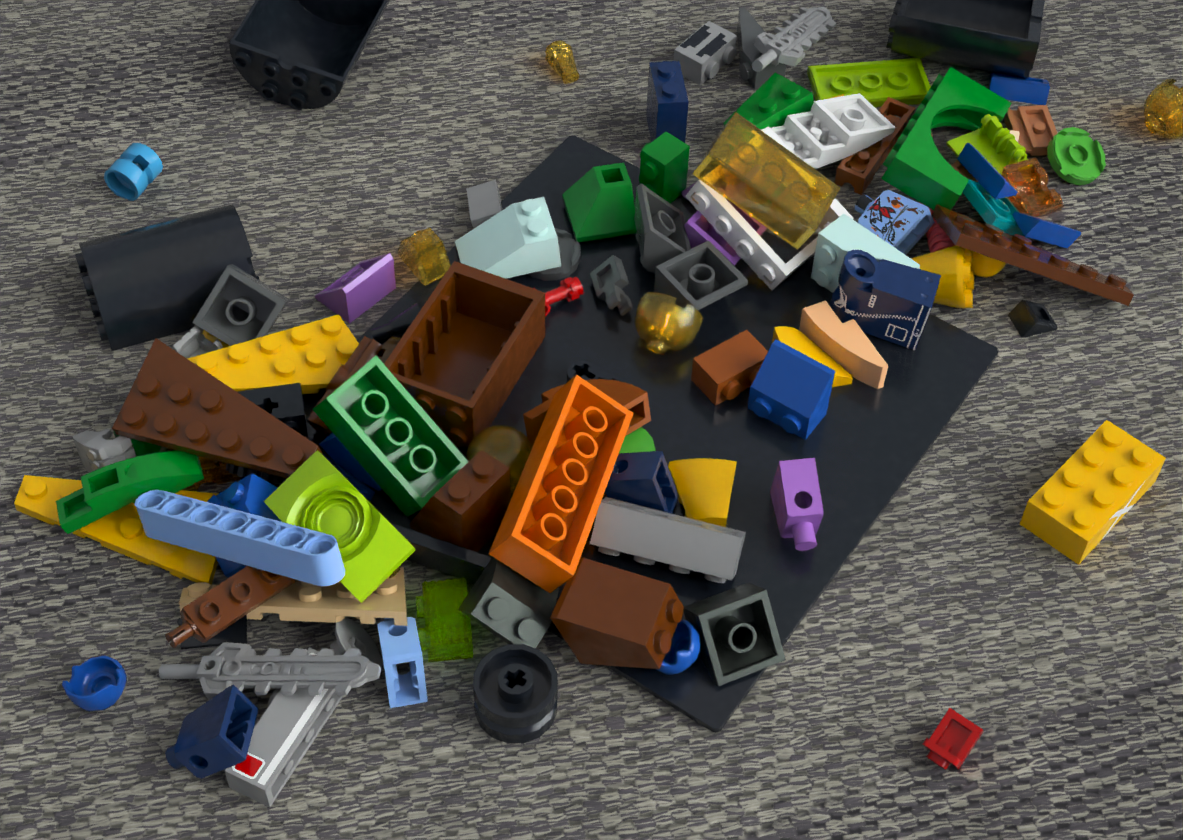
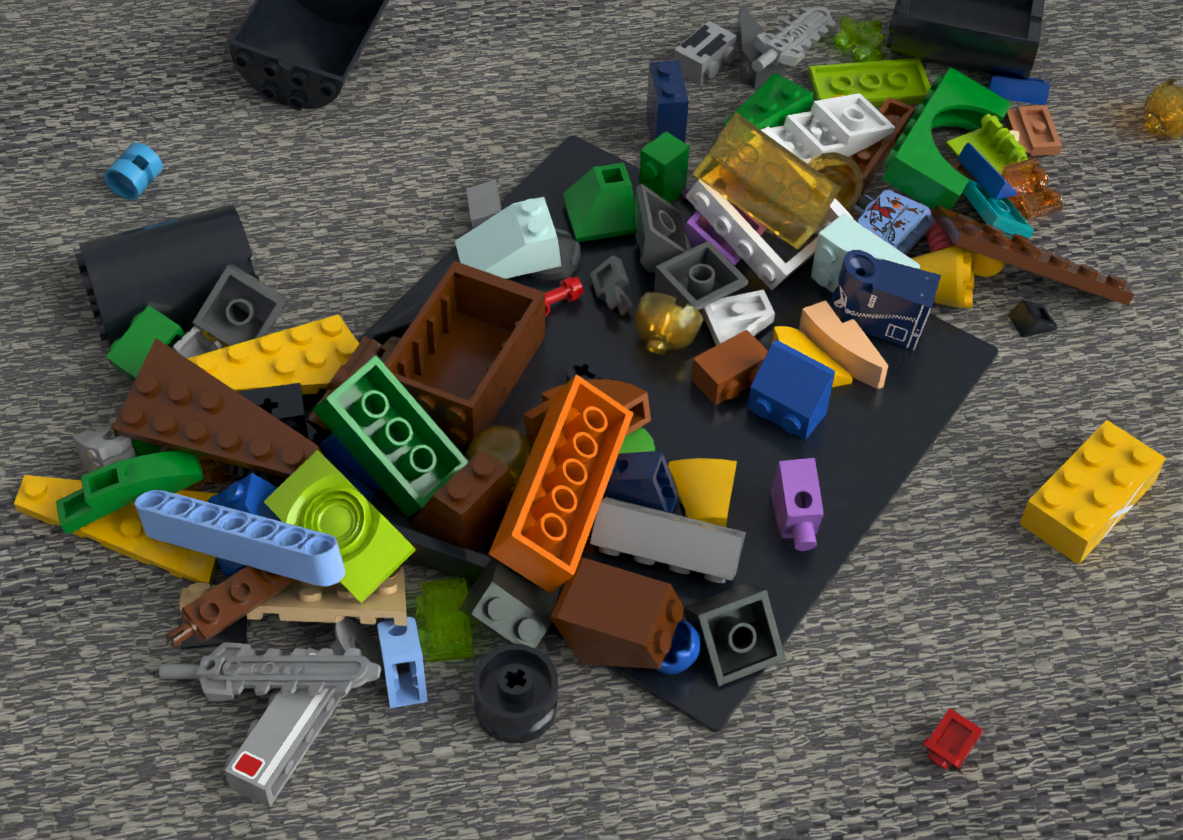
(96, 683): blue hair -> none
(131, 350): none -> green brick
(215, 734): dark blue torso -> none
(360, 287): medium lavender slope -> none
(425, 255): clear yellow slope -> none
(561, 59): clear yellow cone -> none
(738, 313): none -> white wing
(843, 173): none -> clear yellow cylinder
(865, 36): none -> clear neon green hips
(1045, 230): blue slope -> none
(1076, 156): bright green tile -> none

